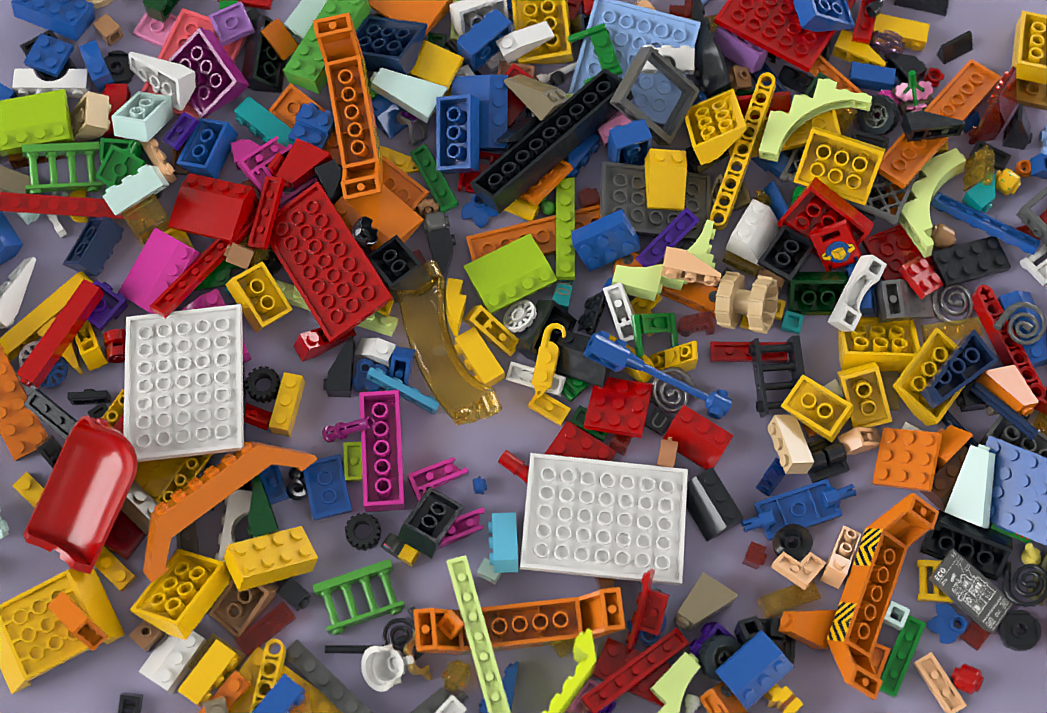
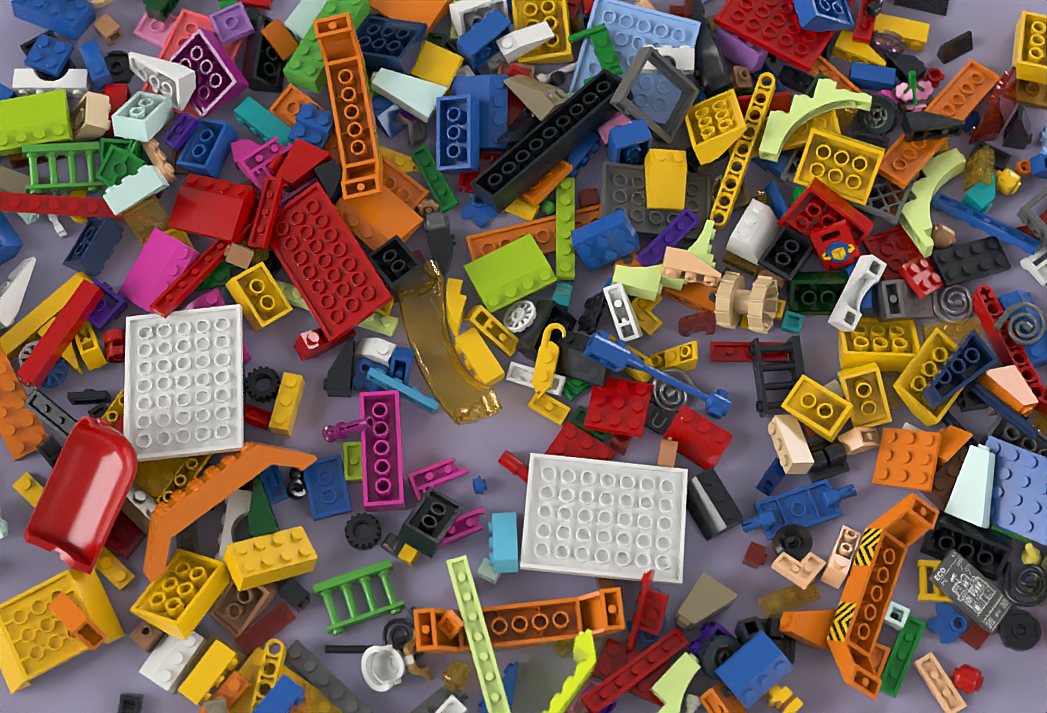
(364, 233): black hair -> none
(653, 324): green plate -> none

